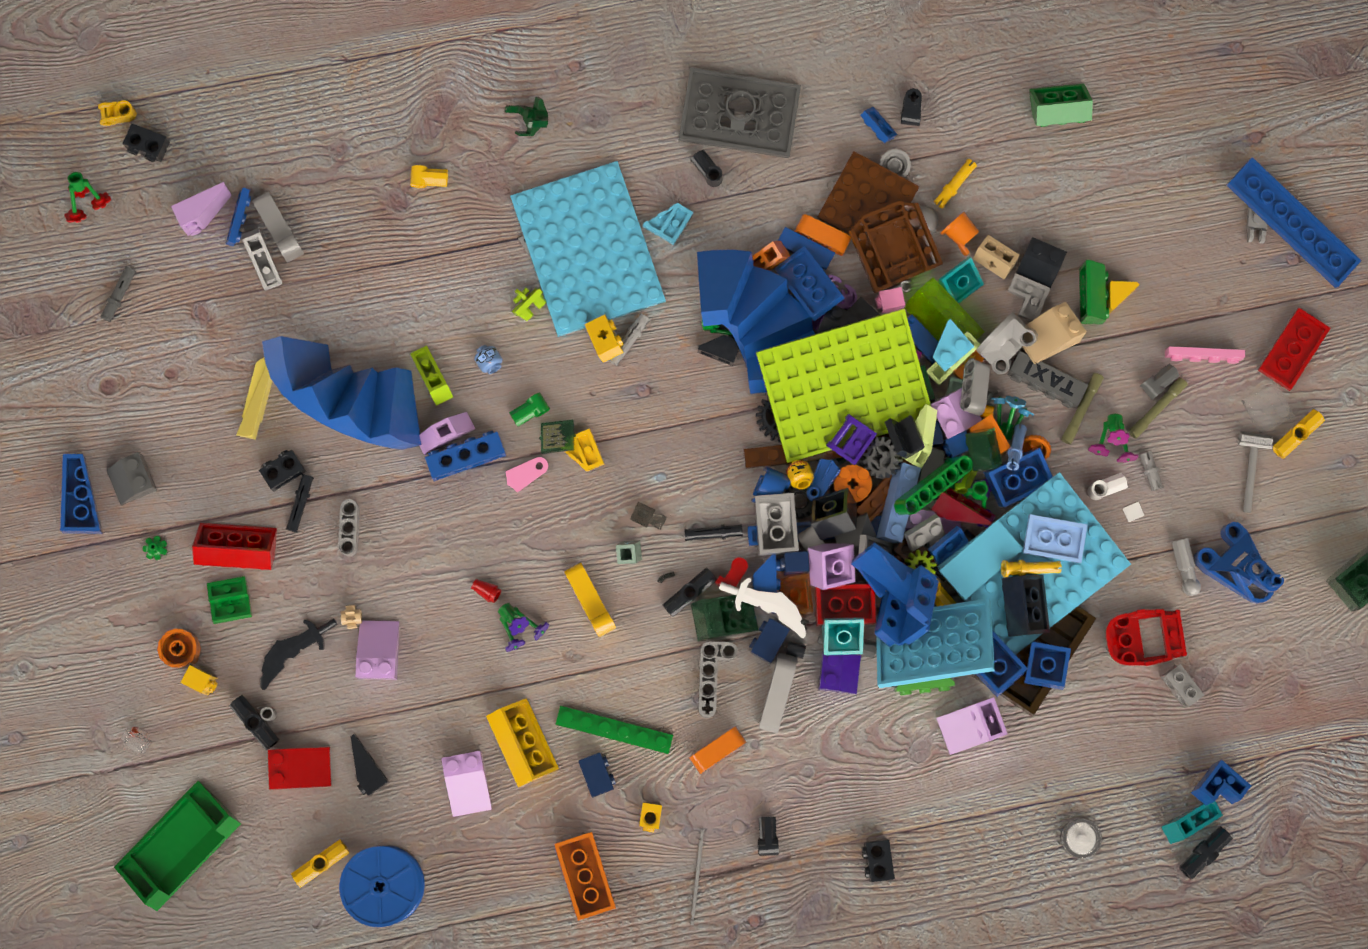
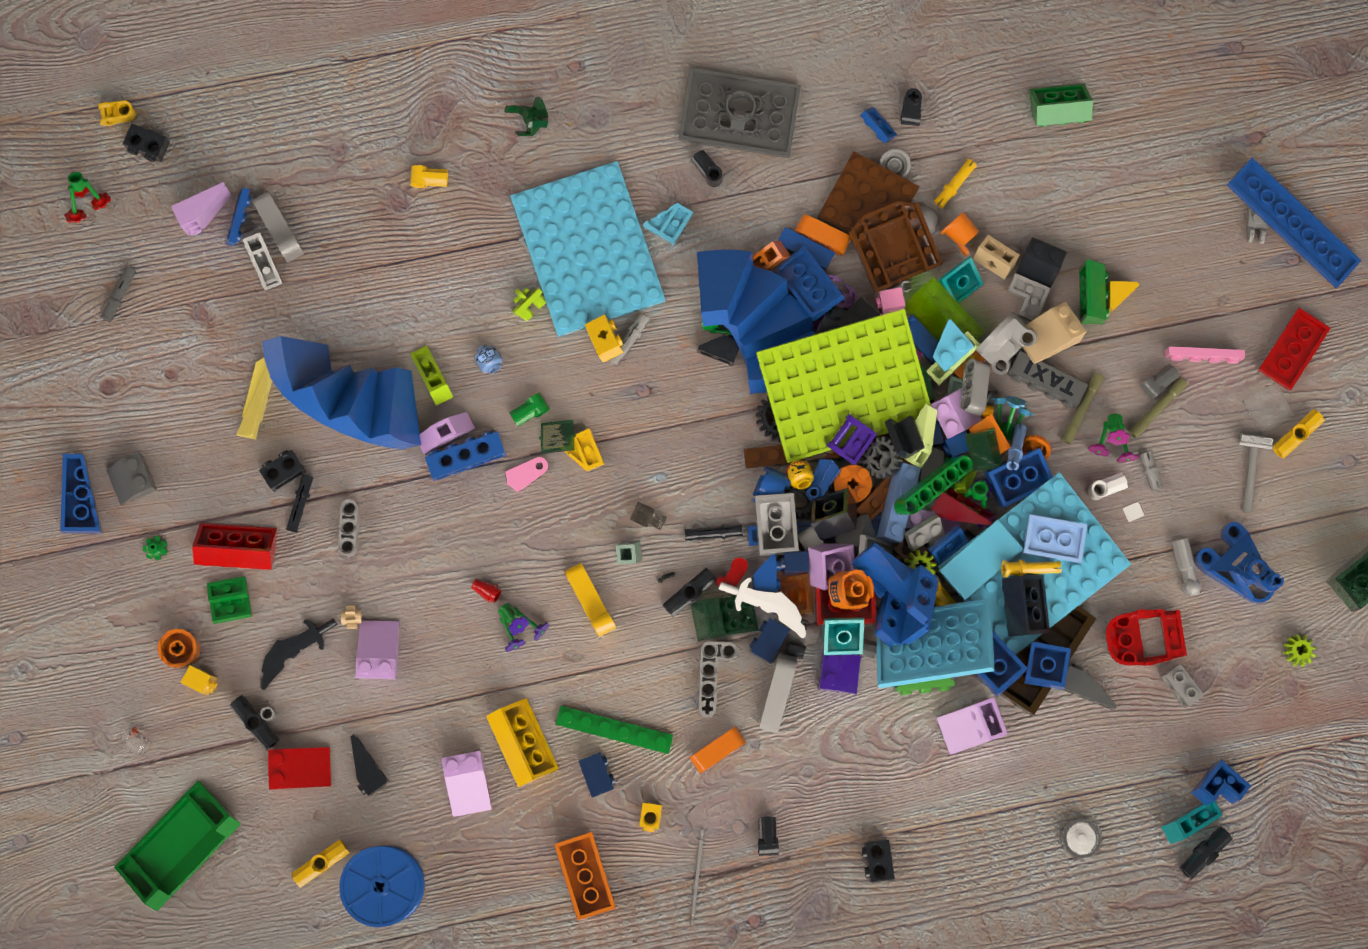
(850, 589): none -> orange brick
(1083, 685): none -> dark grey slope
(1305, 656): none -> lime gear

